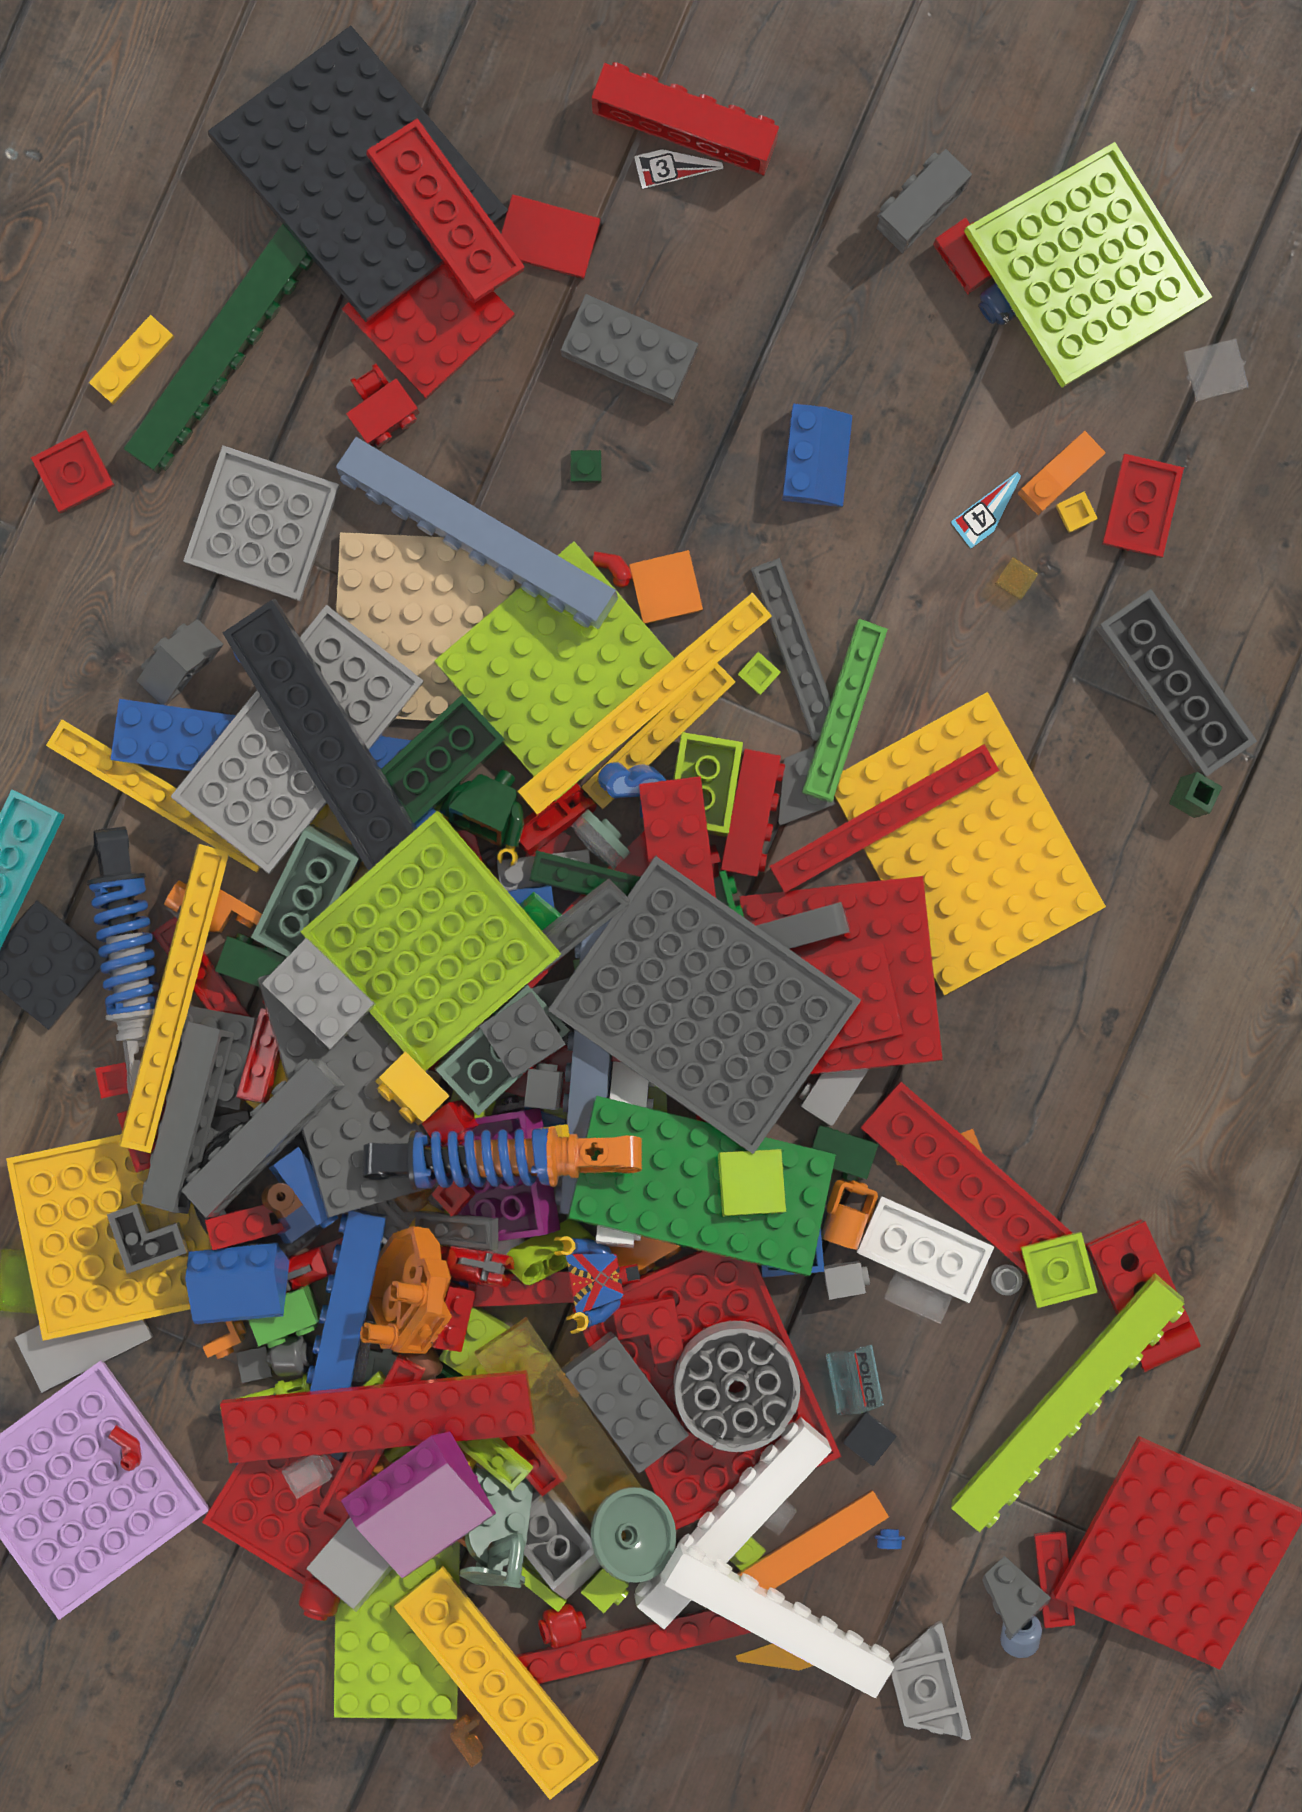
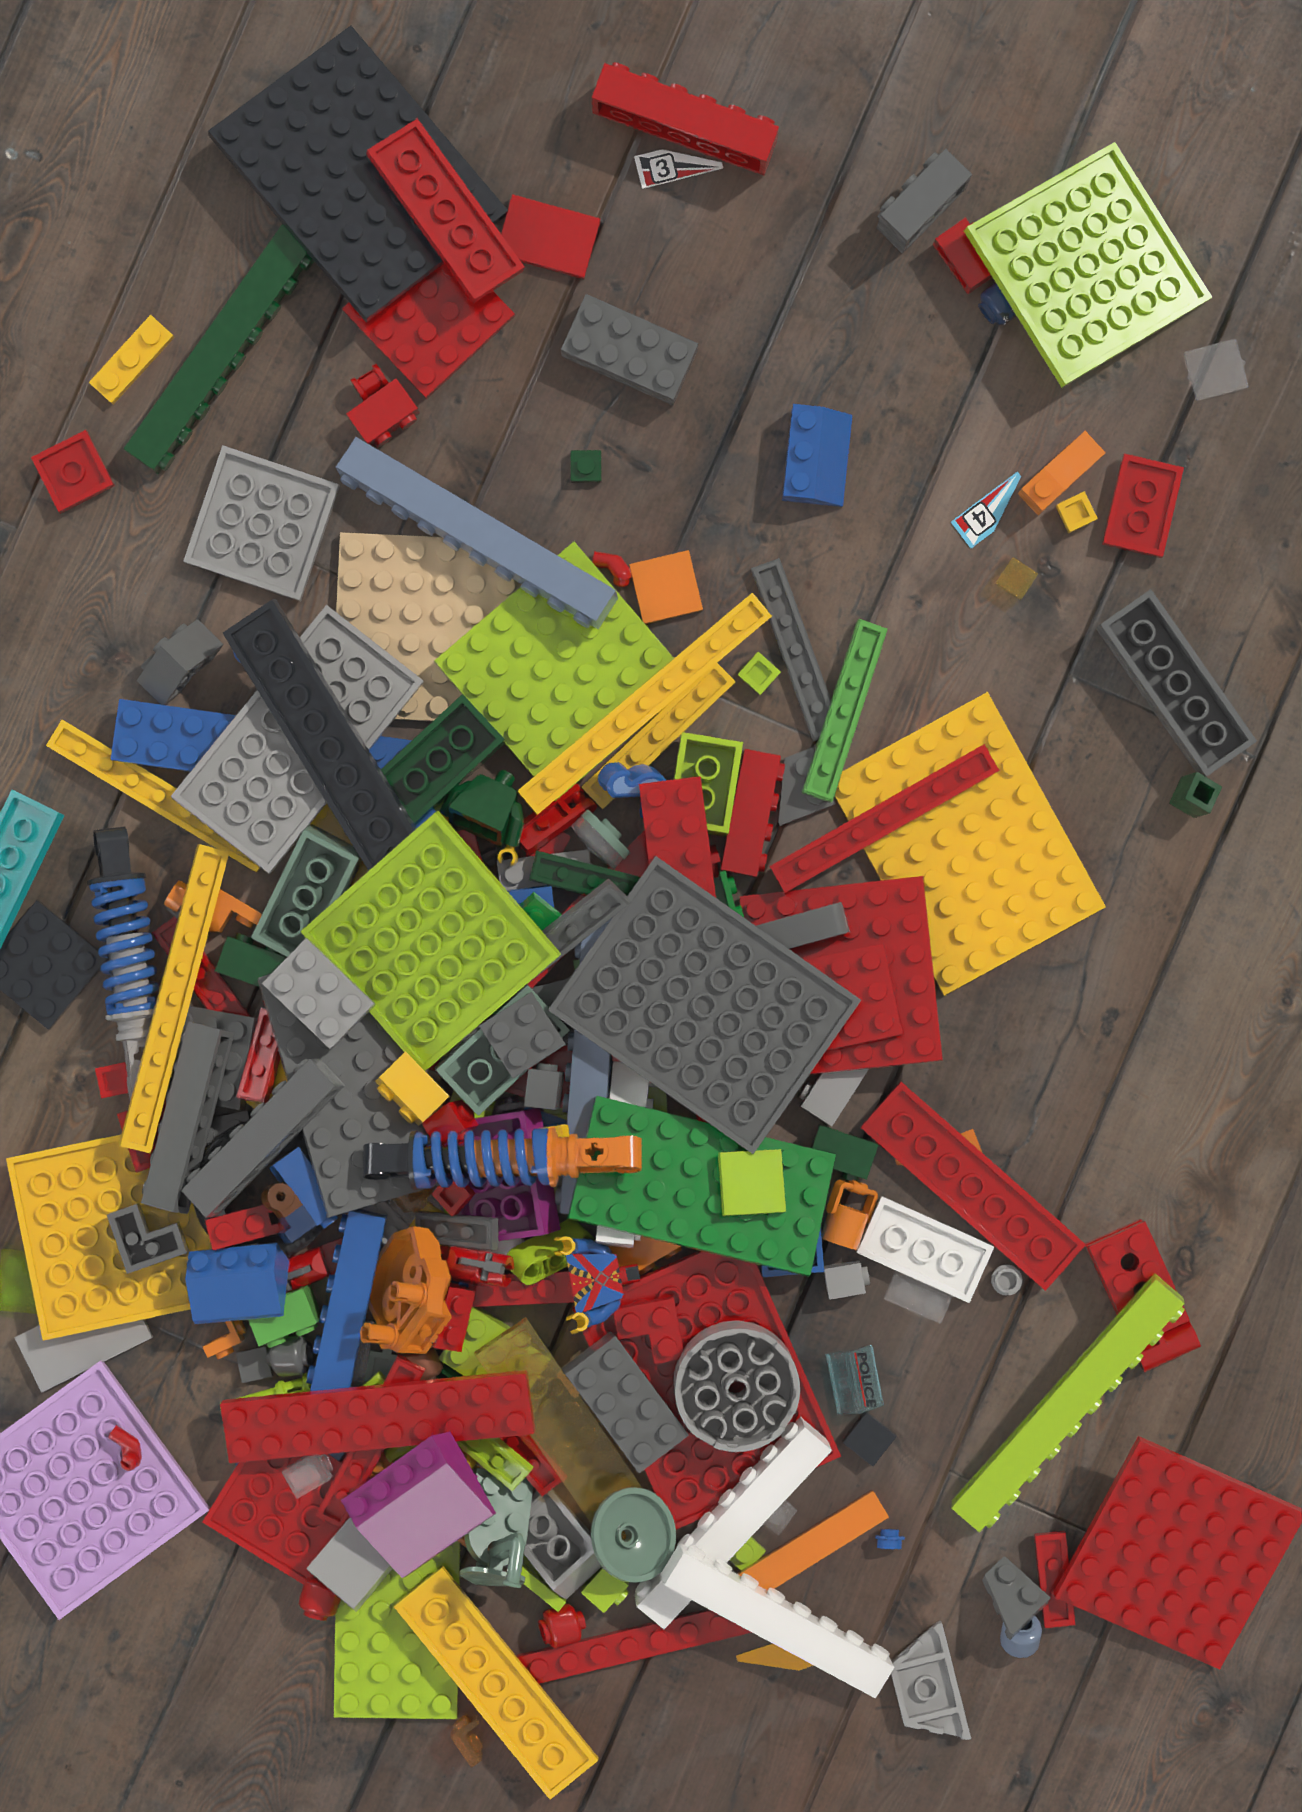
(1059, 1269): lime plate -> none

